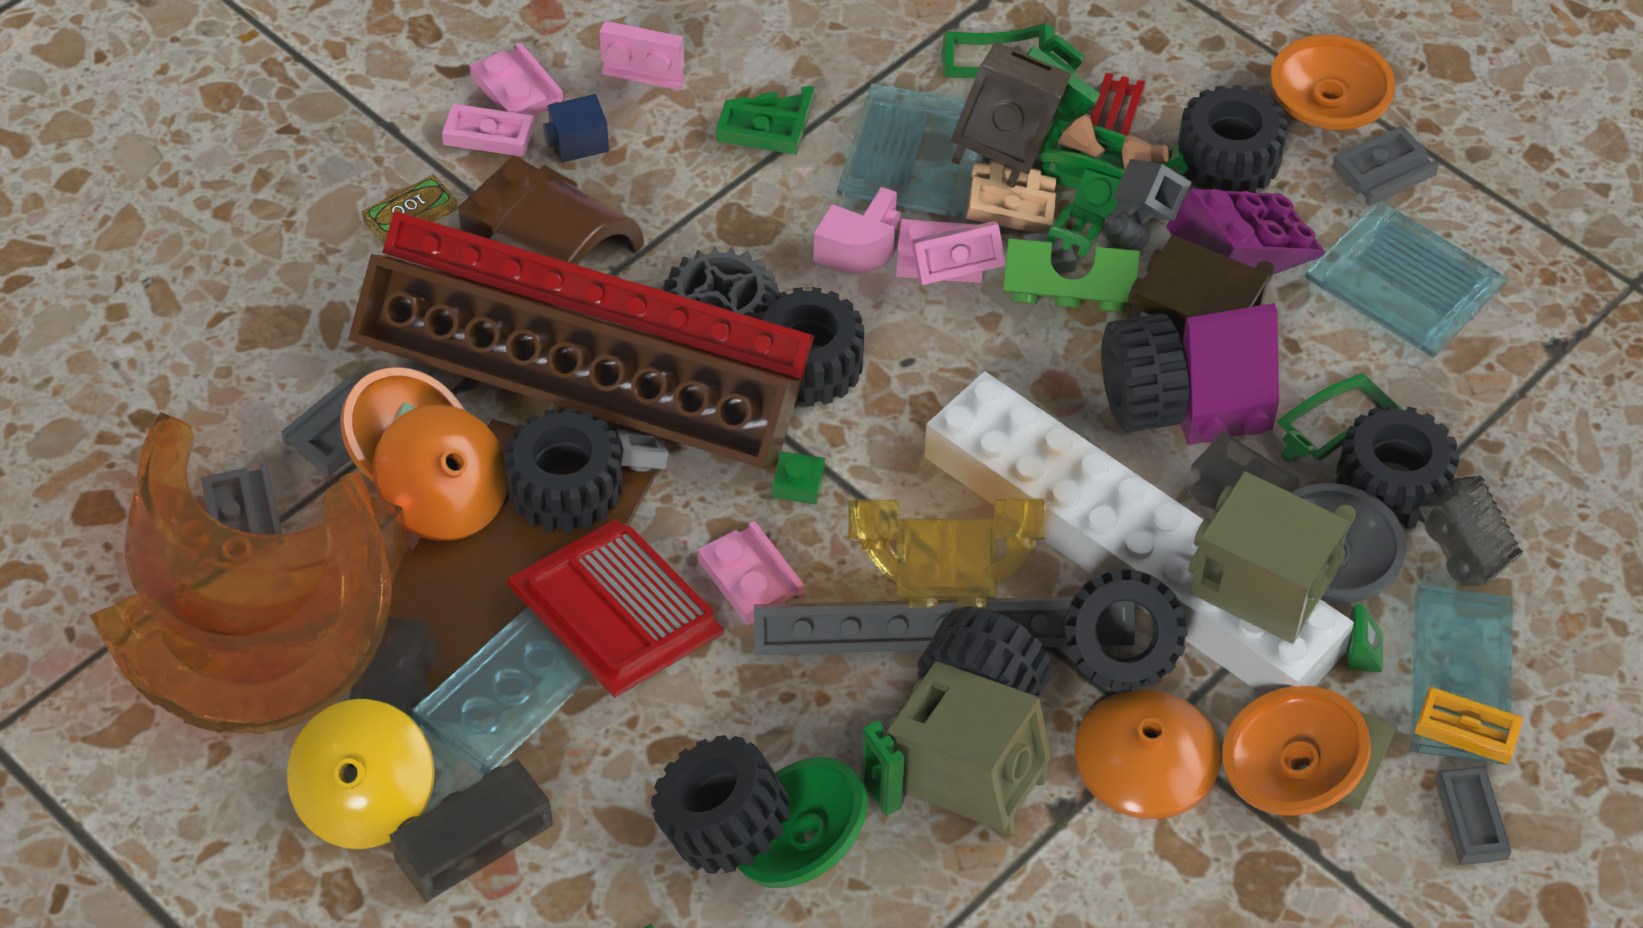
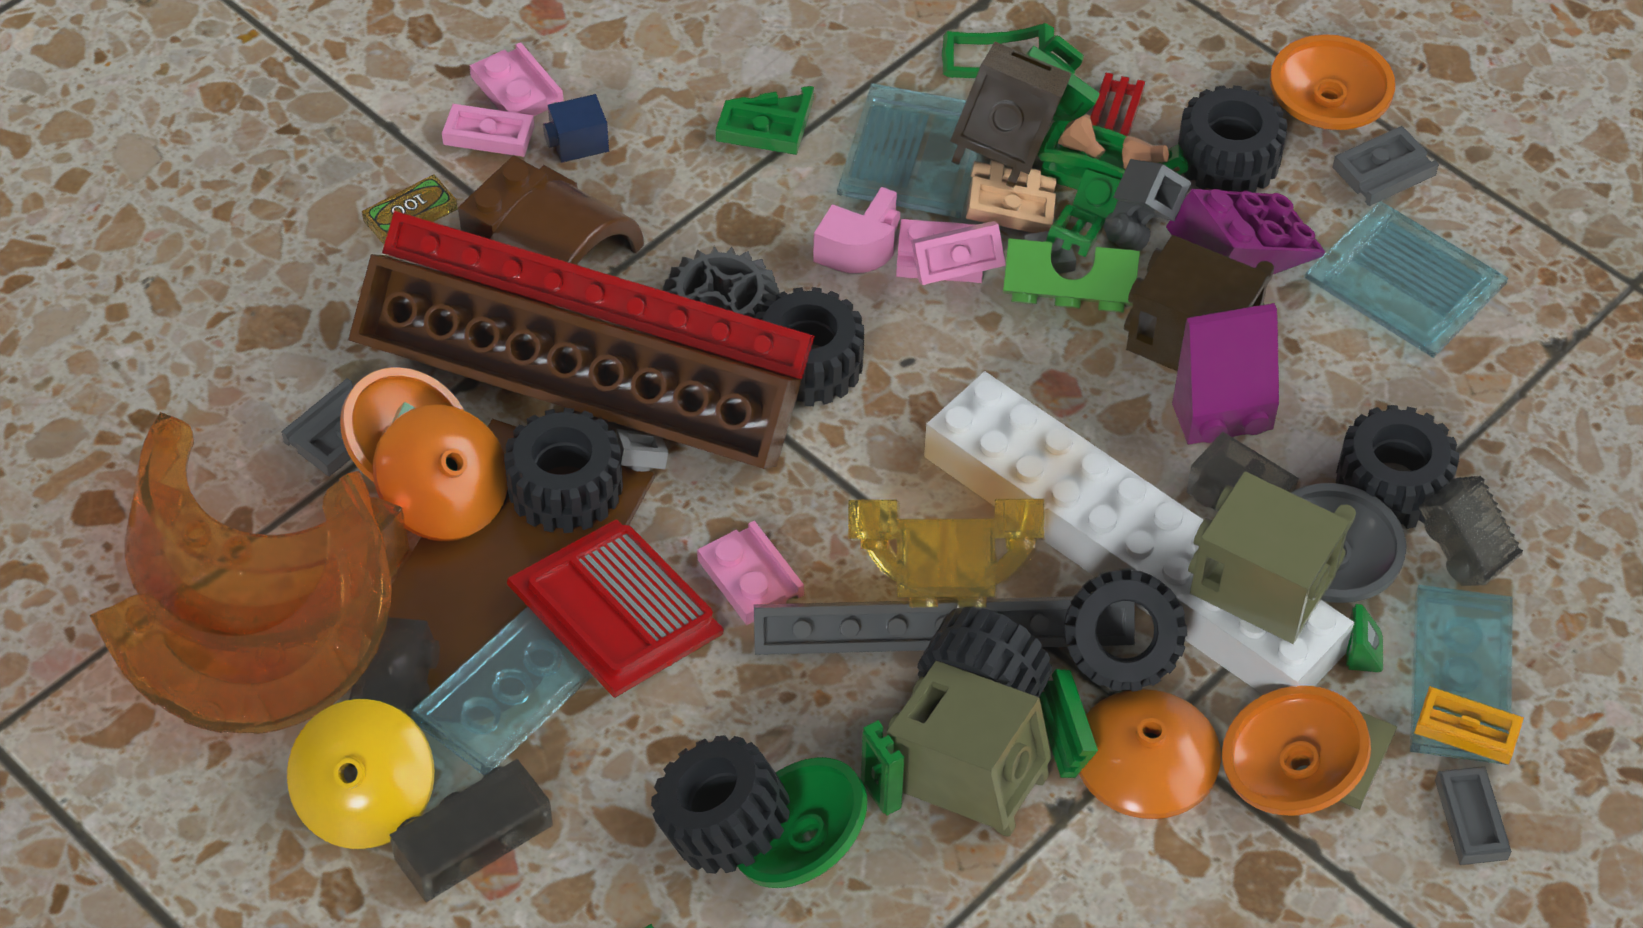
(243, 500): dark grey plate -> none
(642, 55): bright pink plate -> none
(798, 477): green plate -> none
(1067, 725): none -> green tile
(1145, 372): black tyre -> none
(1299, 444): green sword -> none

